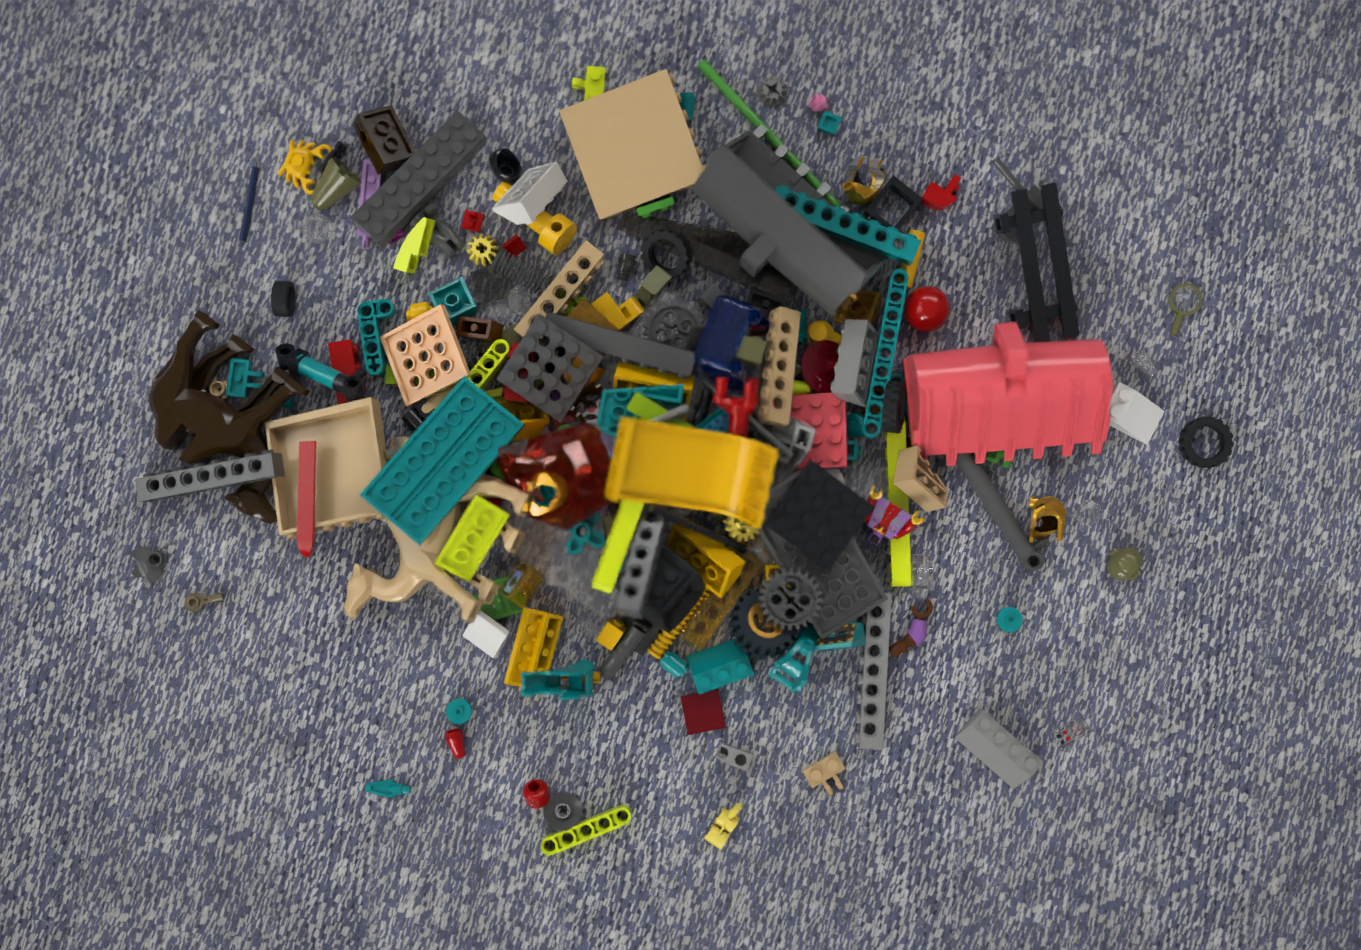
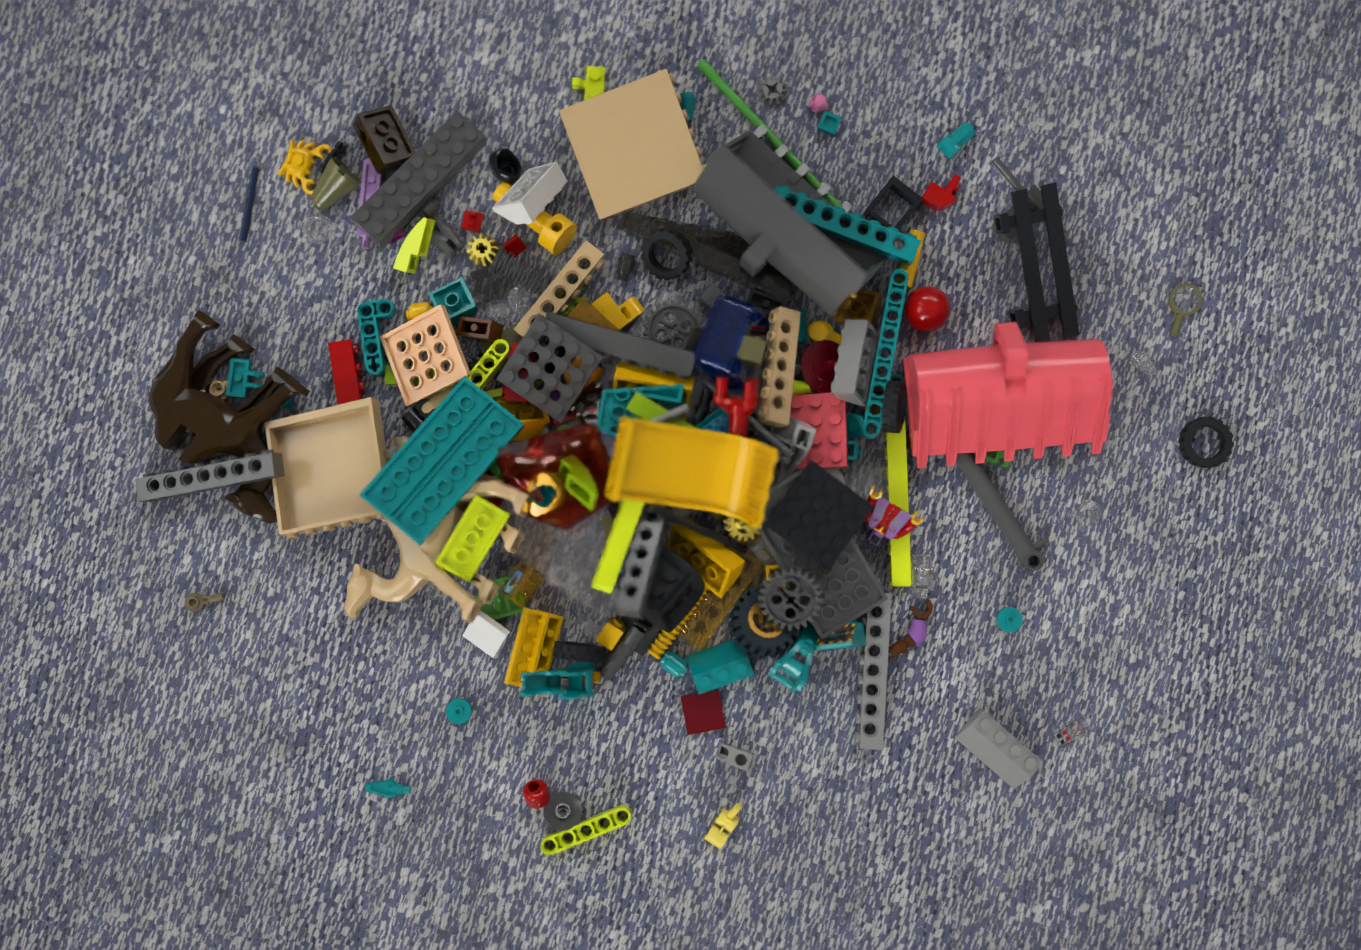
(146, 564): dark grey plate -> none
(283, 298): black tyre -> none
(300, 363): black piece -> none
(306, 497): red piece -> none
(455, 741): red cone -> none
(578, 481): none -> lime slope
(579, 651): none -> black tyre
(592, 536): teal plant -> none
(653, 284): olive slope -> none
(662, 204): bright green plate -> none
(823, 770): tan hinge -> none
(860, 192): pearl gold piece -> none
(918, 481): tan wedge -> none
(953, 143): none -> teal piece
(1052, 514): pearl gold piece -> none
(1125, 563): olive plant -> none
(1133, 413): white slope -> none

